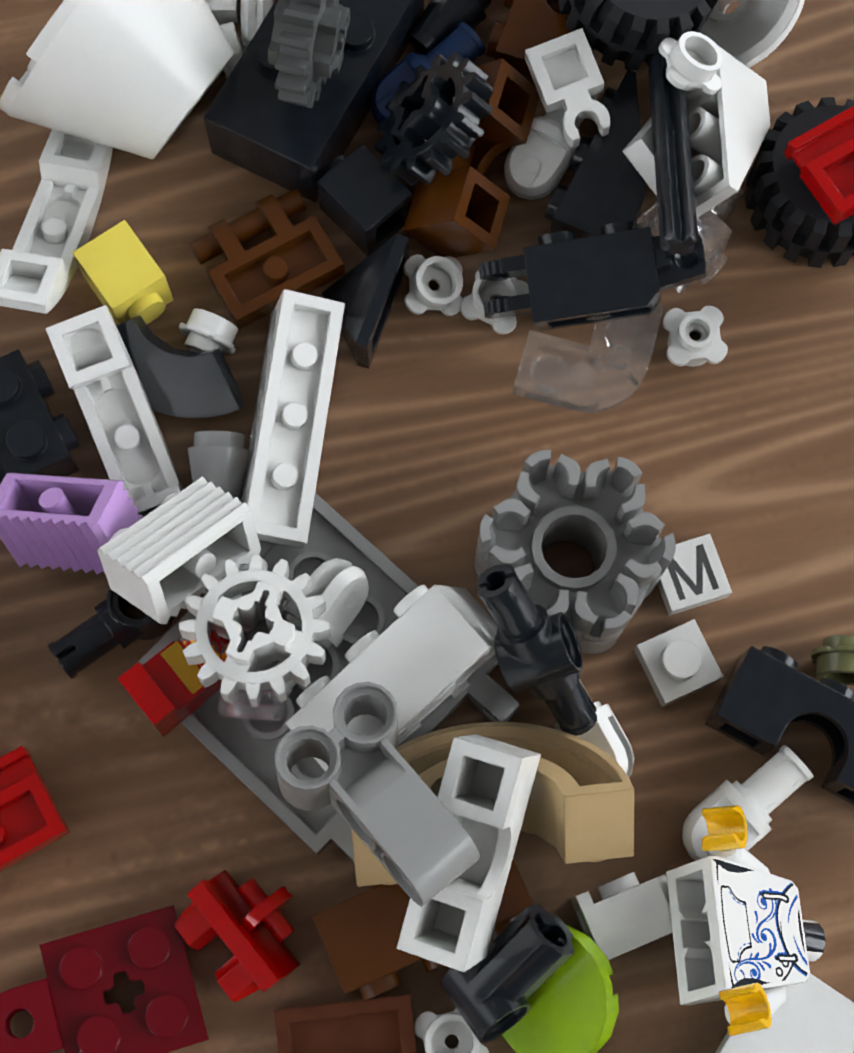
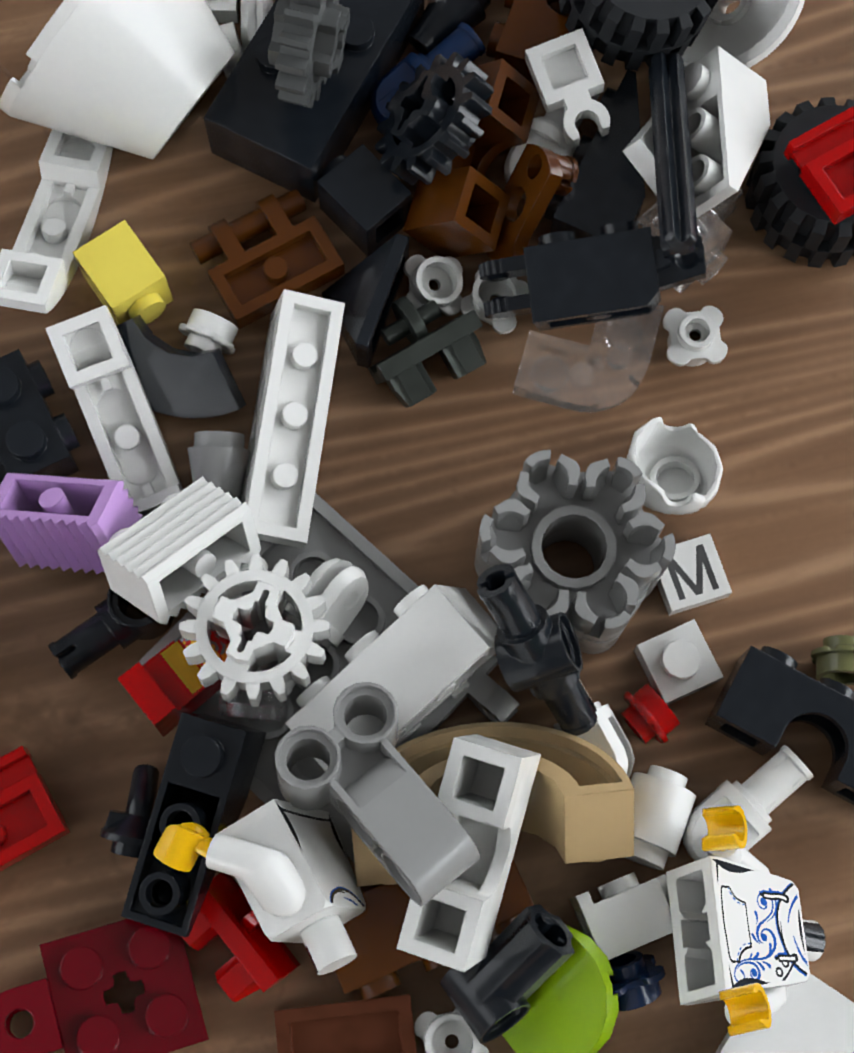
(129, 827): none -> black plate
(201, 784): none -> black slope
(288, 871): none -> white torso
(453, 341): none -> pearl dark grey hips
(539, 177): none -> reddish brown piece
(636, 979): none -> dark blue plate
(649, 715): none -> red plate
(660, 815): none -> white brick
(677, 467): none -> white hair
(692, 62): white plate -> none

